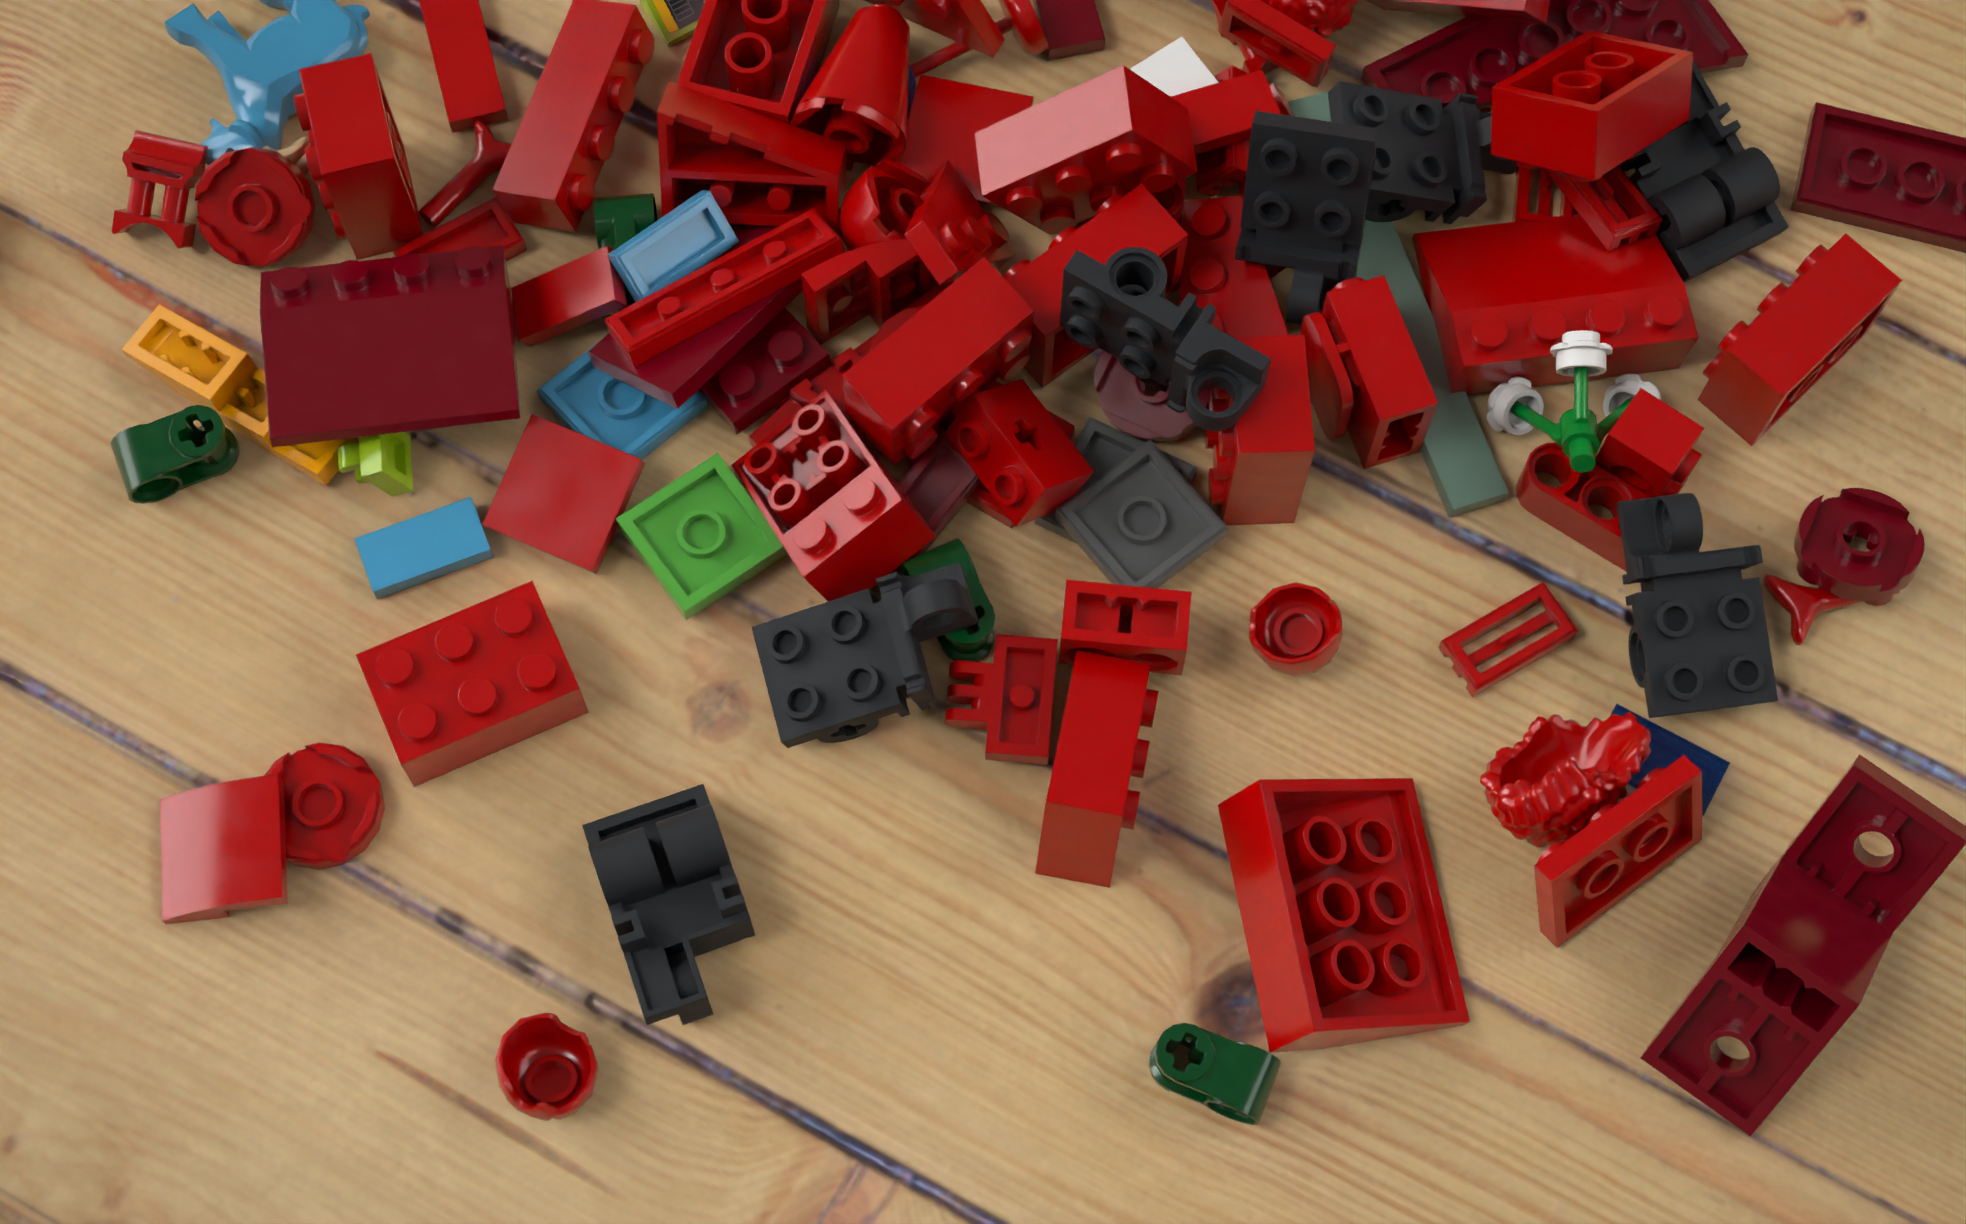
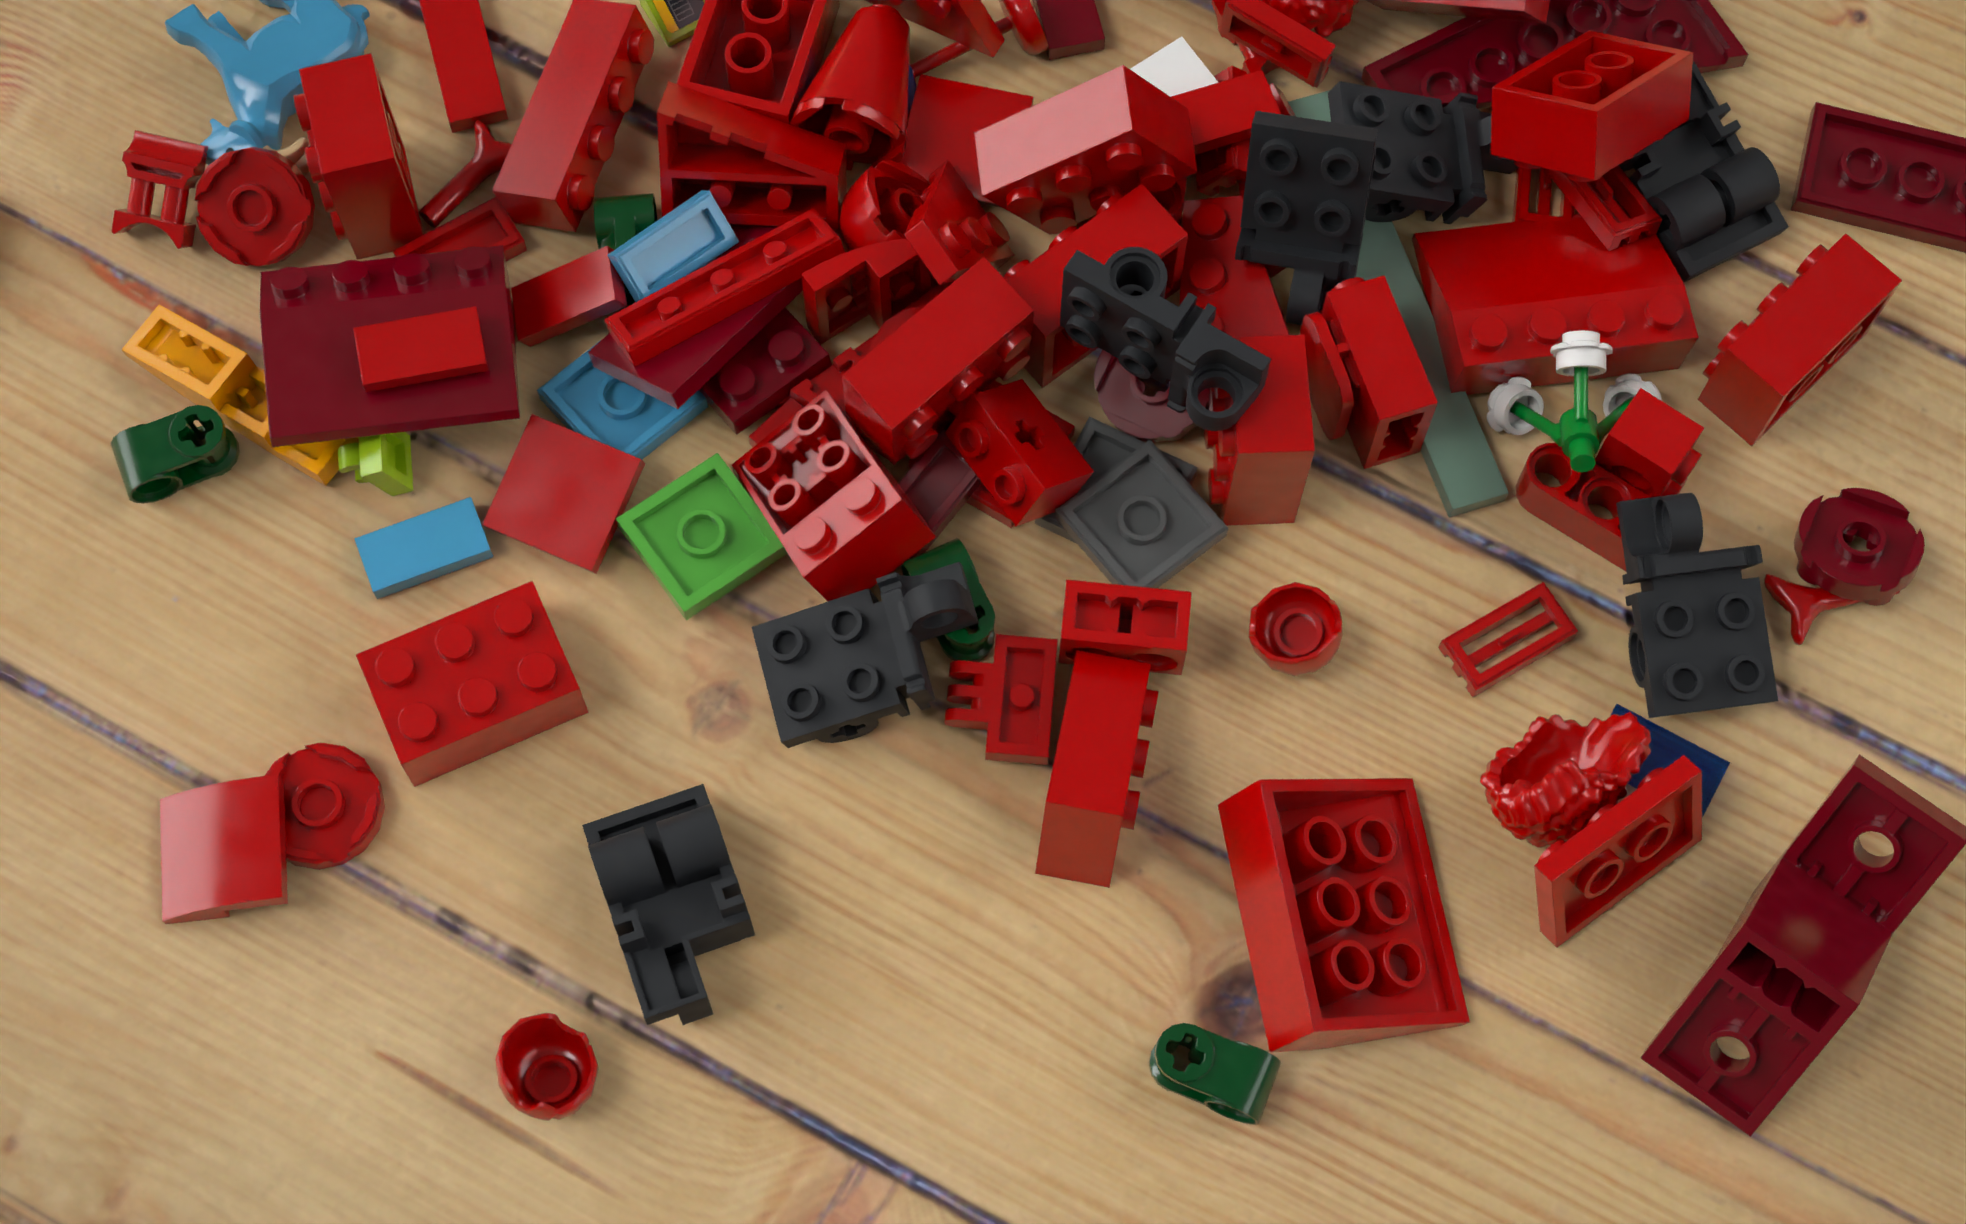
(420, 349): none -> red tile

